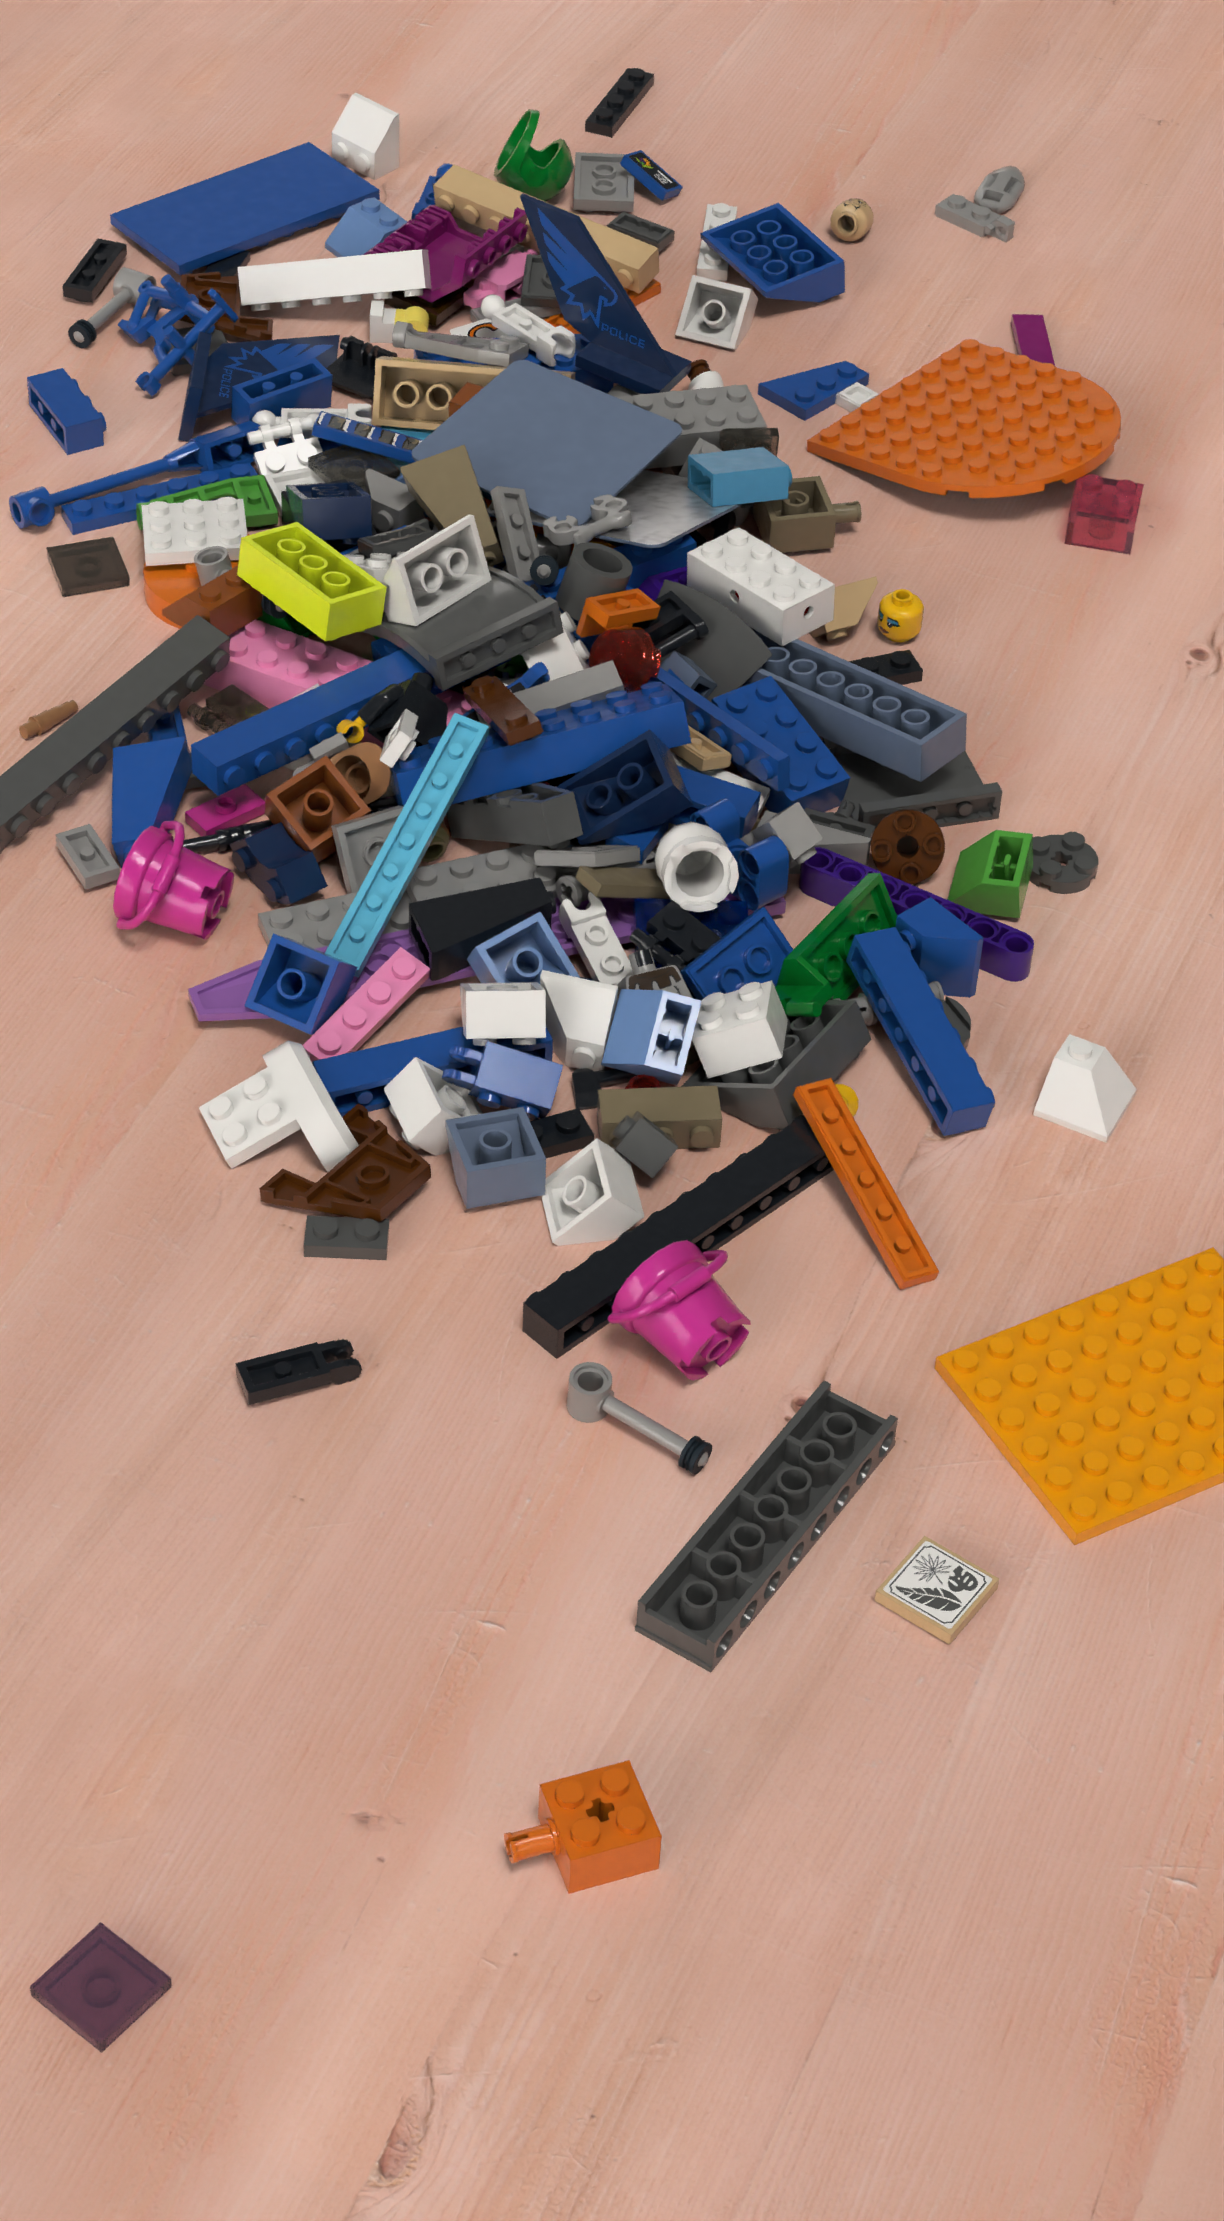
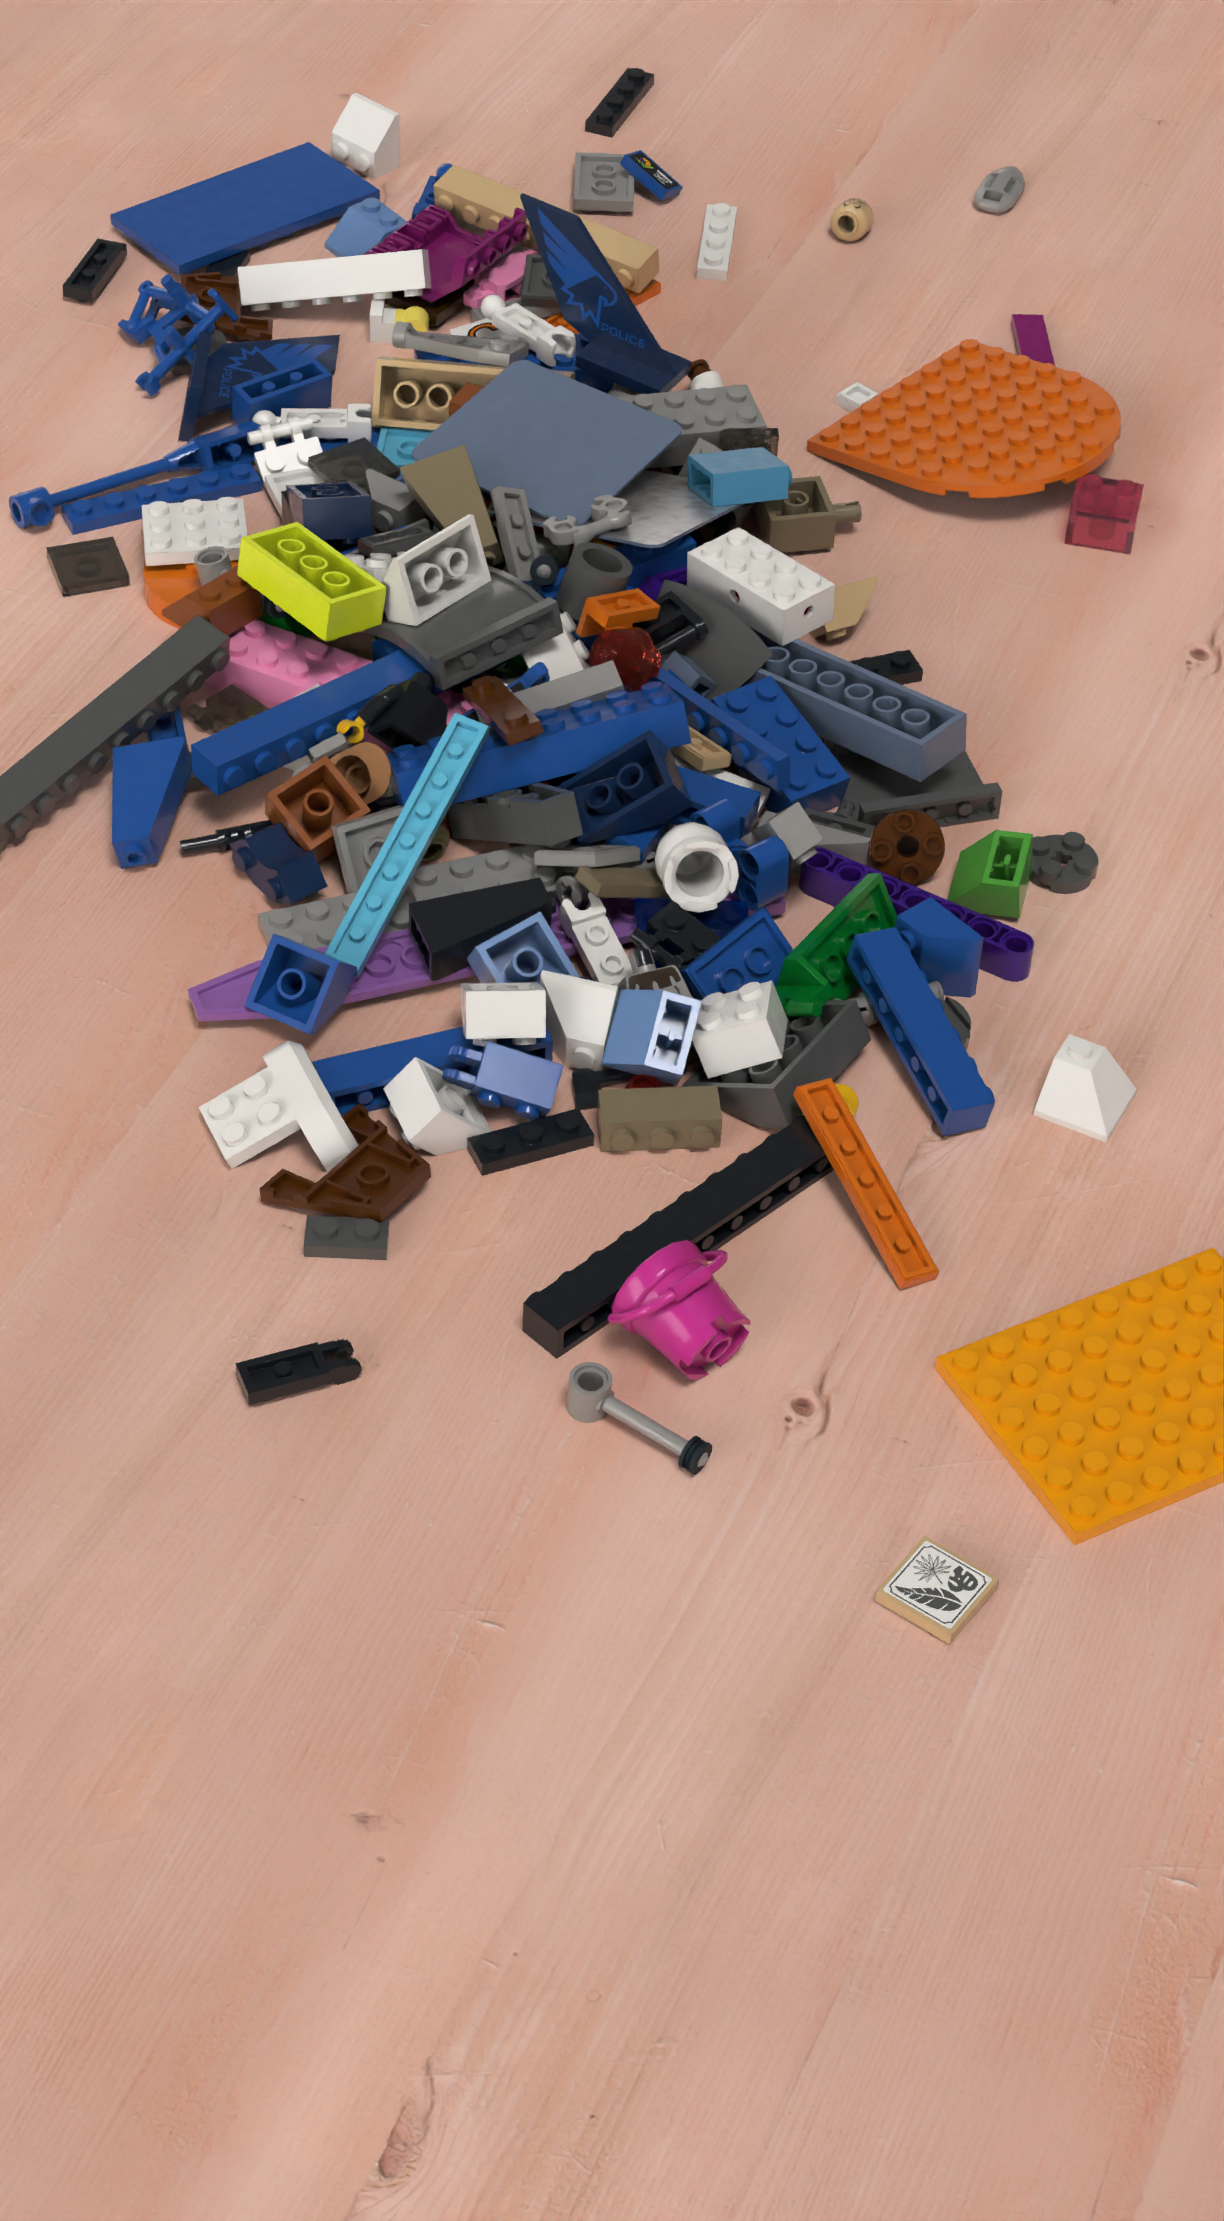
(47, 719): medium nougat animal -> none
(66, 411): blue brick -> none
(87, 856): light grey plate -> none
(100, 1987): clear purple tile -> none
(125, 290): light grey piece -> none
(170, 884): dark pink piece -> none
(225, 811): dark pink plate -> none
(252, 489): bright green plate -> none
(356, 366): black hinge -> none
(365, 437): blue tile -> none
(368, 1007): bright pink plate -> none
(400, 739): white plate -> none
(496, 1157): sand blue slope -> none
(533, 171): green piece -> none
(592, 1197): white slope -> none
(593, 1827): orange brick -> none
(643, 230): dark grey plate -> none
(643, 1143): dark grey brick -> none
(716, 313): white slope -> none
(764, 1528): dark grey tile -> none
(779, 256): blue slope -> none
(812, 390): blue wing -> none
(900, 615): yellow head -> none
(975, 218): light grey hinge -> none

